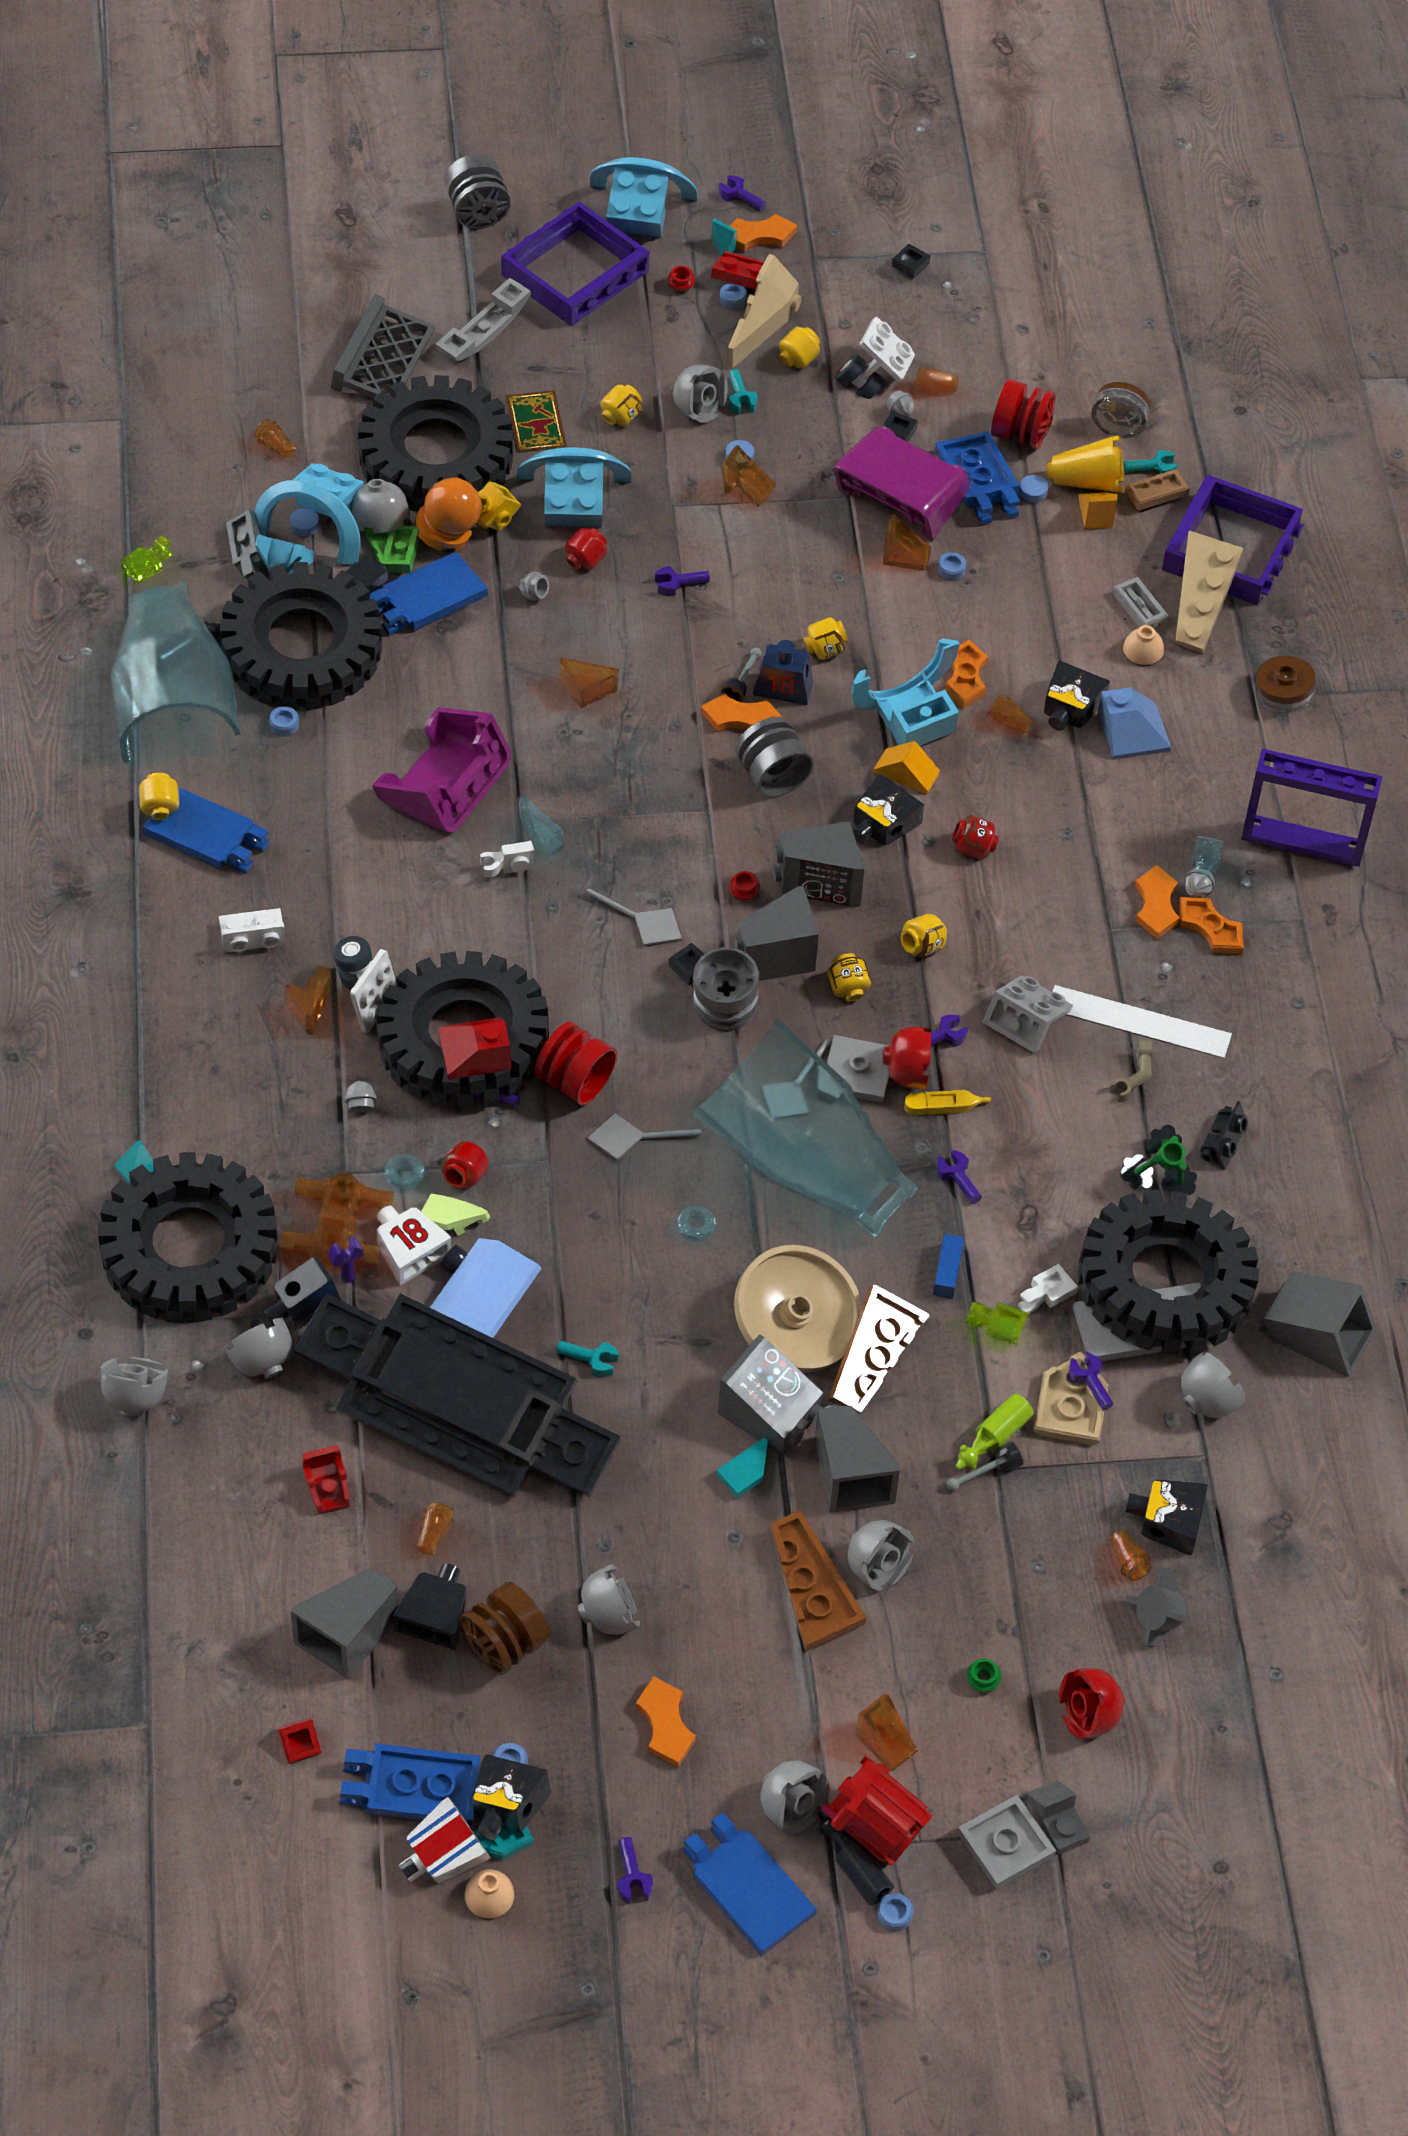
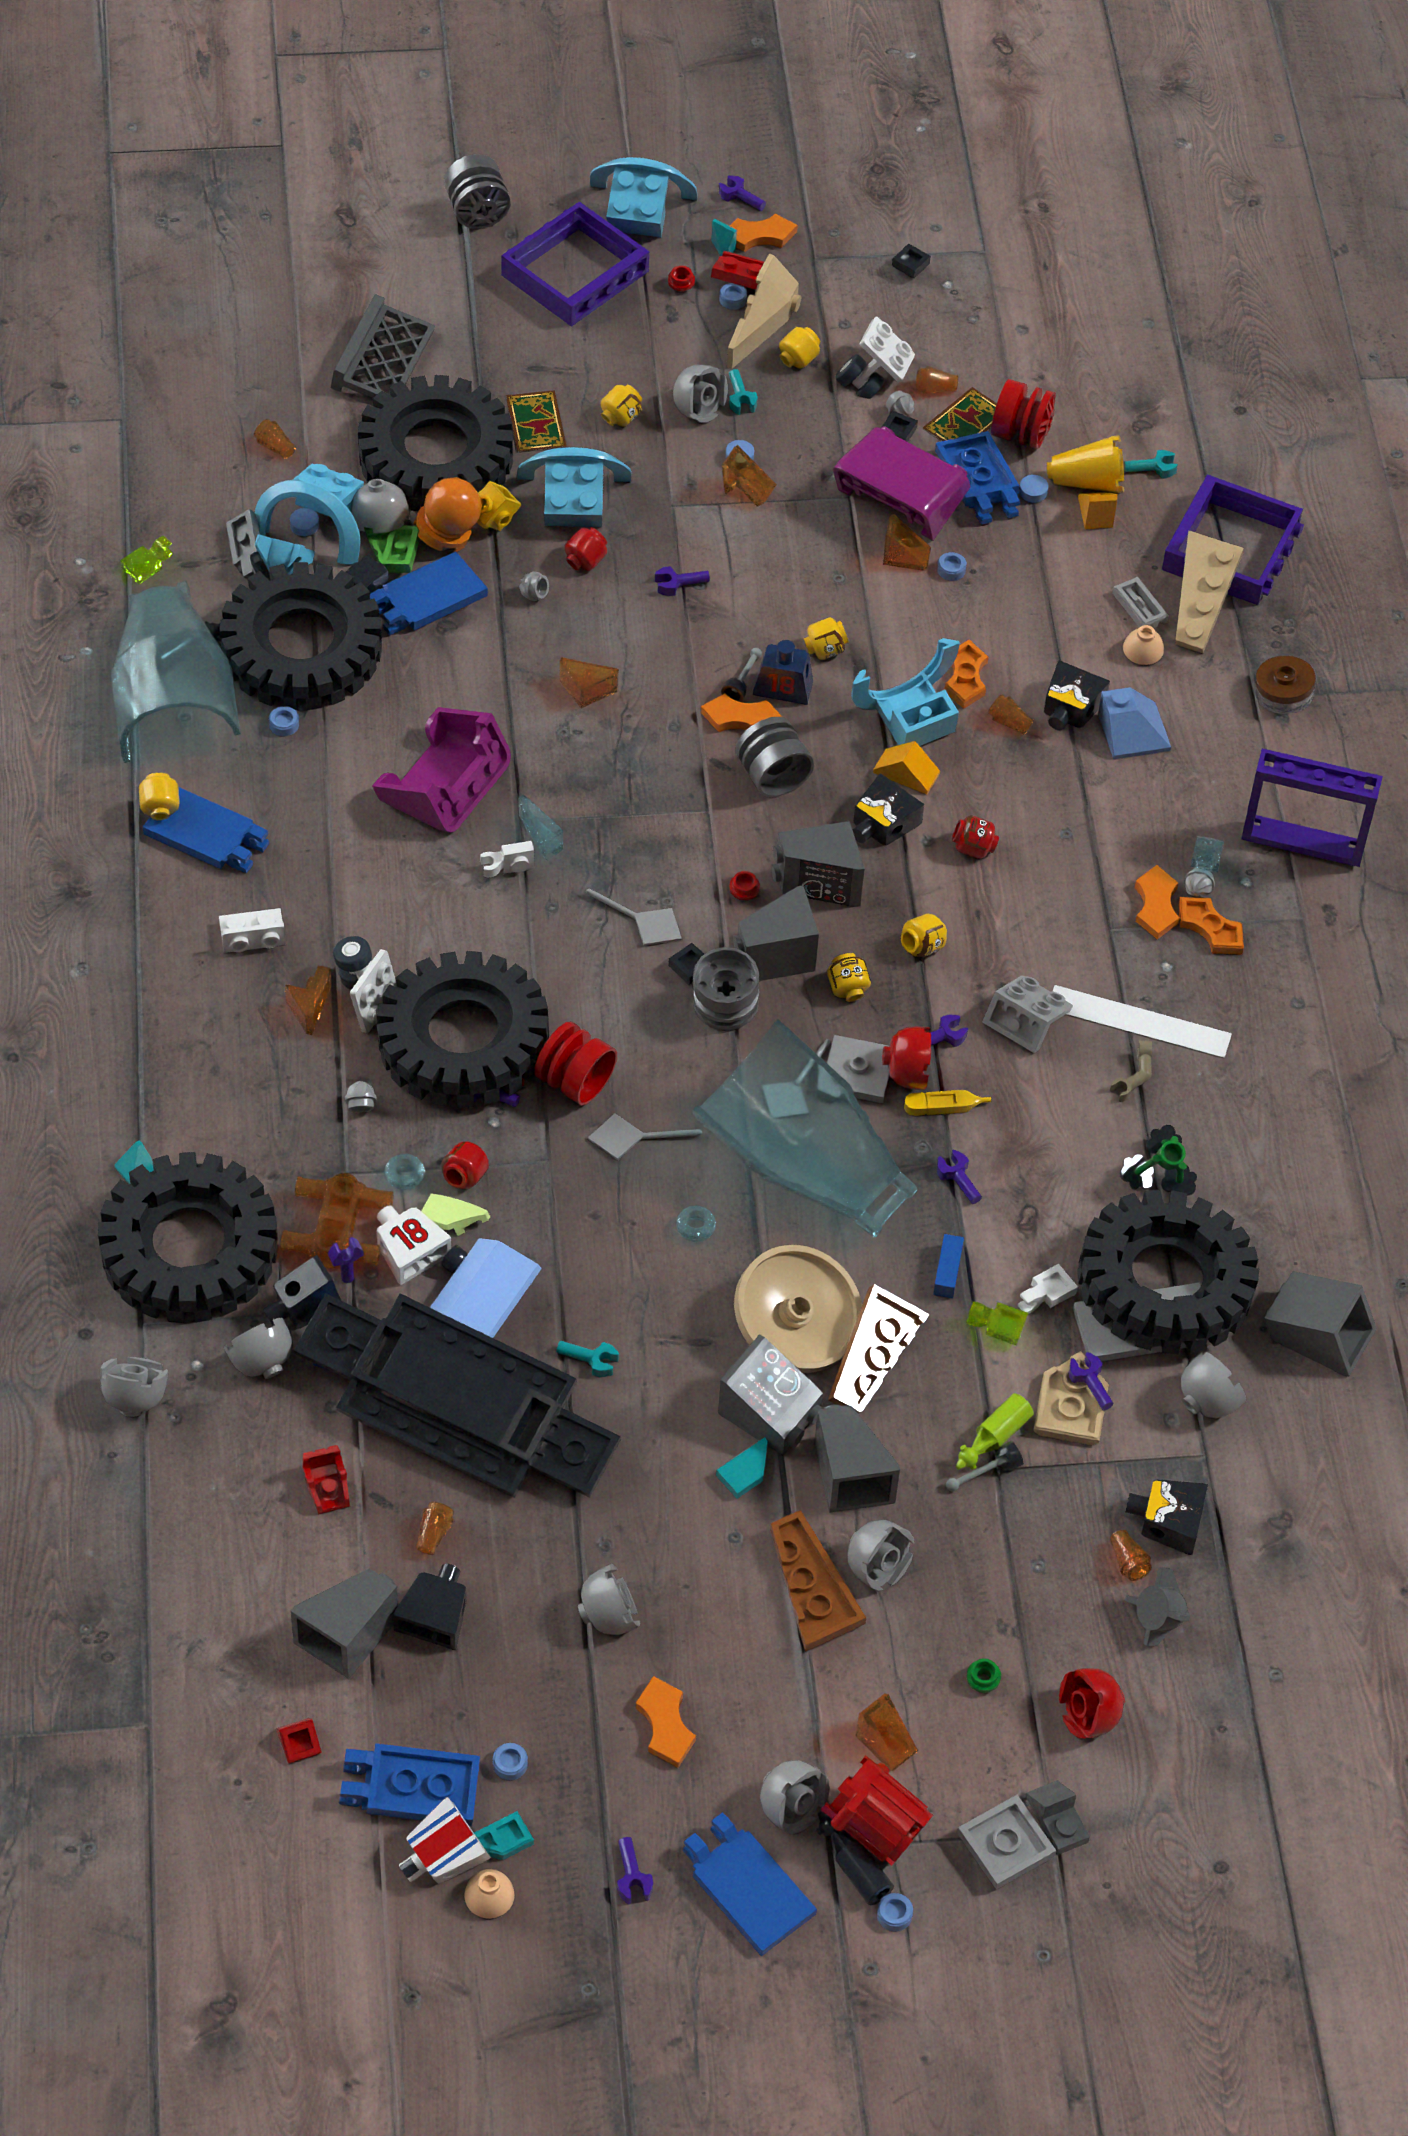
(475, 1048): red slope -> none
(487, 324): light grey slope -> none
(504, 1628): reddish brown wheel -> none
(507, 1795): black torso -> none
(965, 416): none -> sticker
(1121, 410): clear piece -> none
(1157, 489): medium nougat plate -> none
(1230, 1125): black hinge -> none

